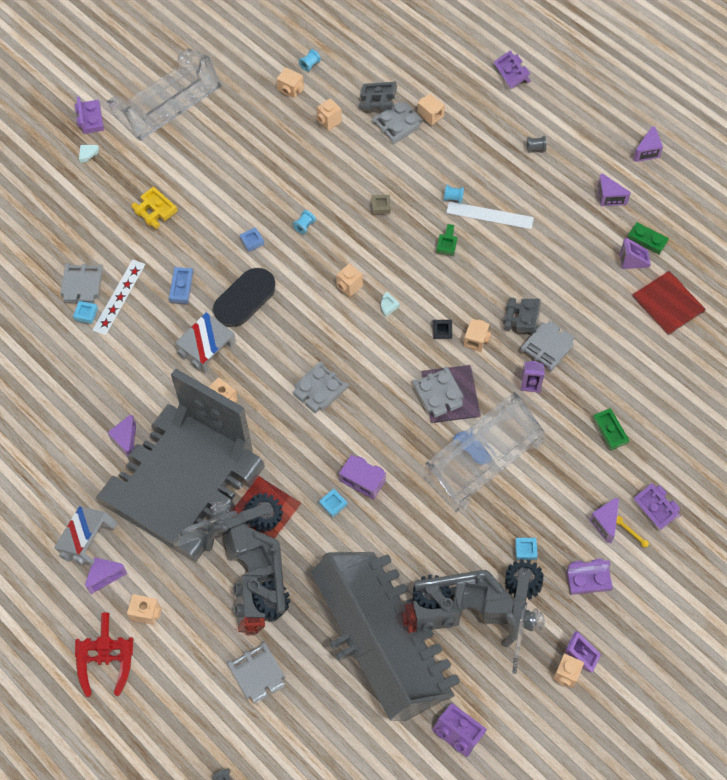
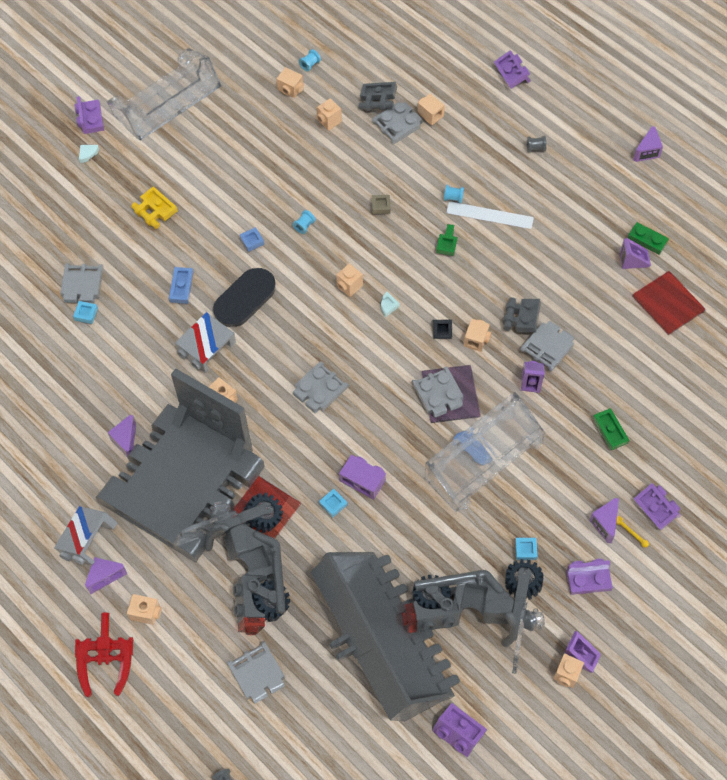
(118, 297): white sticker -> none
(611, 192): medium lavender slope -> none

